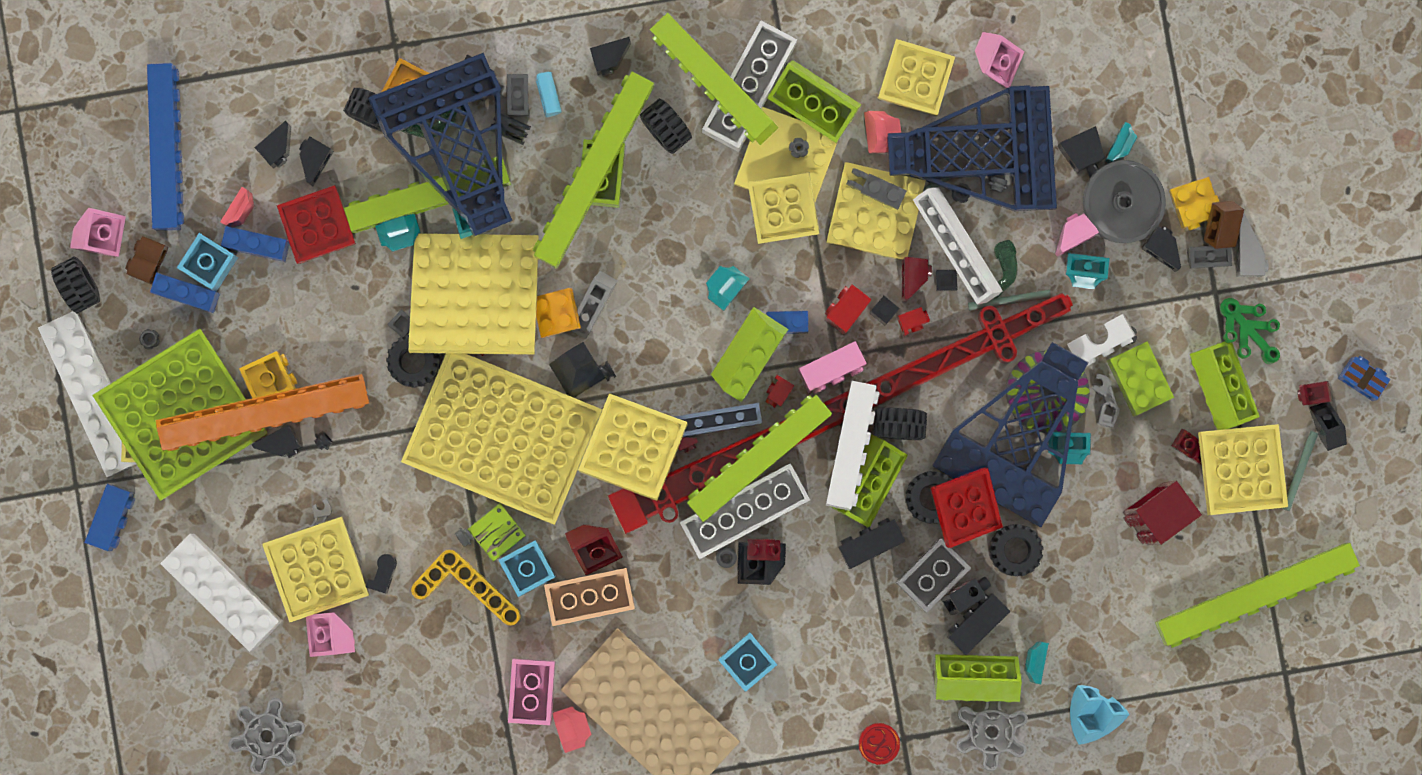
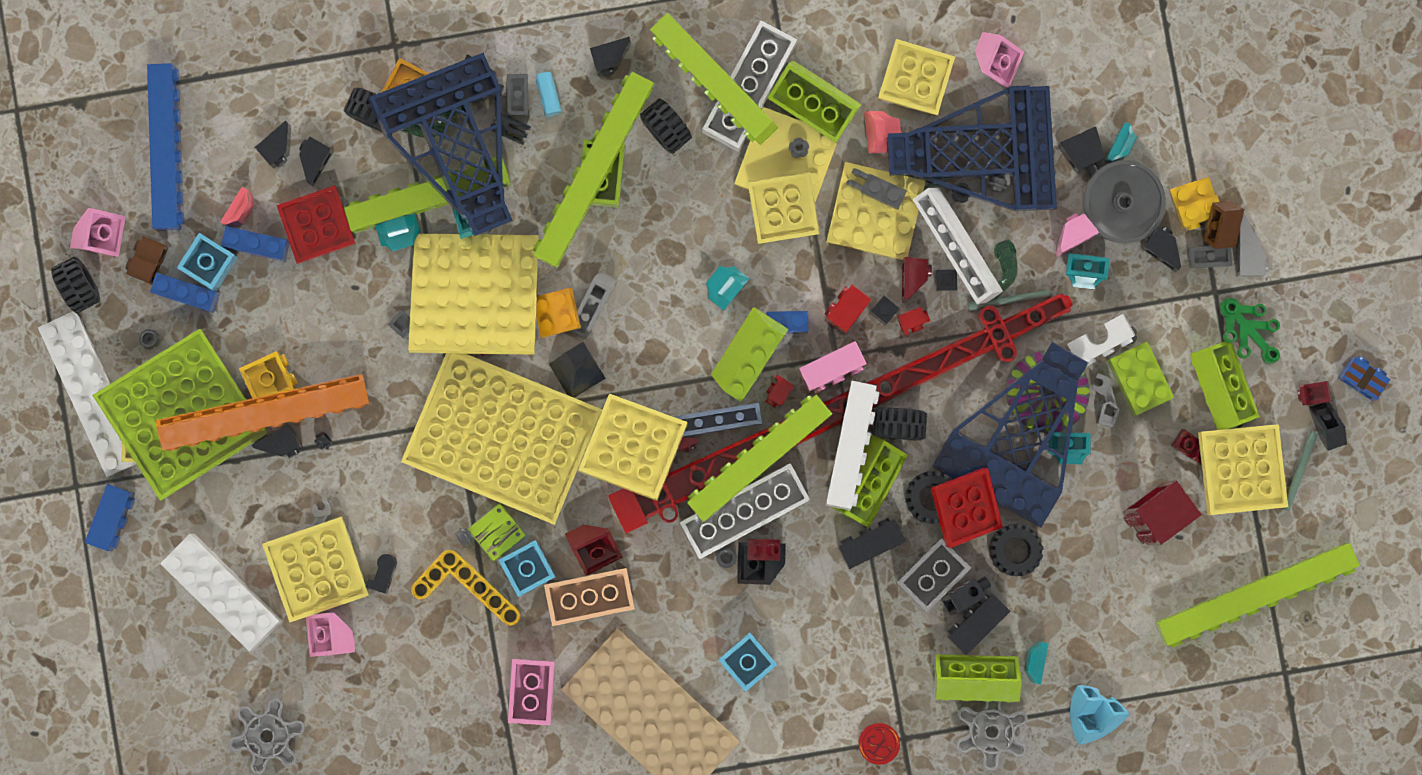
(407, 379): black tyre -> none
(571, 728): coral slope -> none
(607, 371): black bush -> none

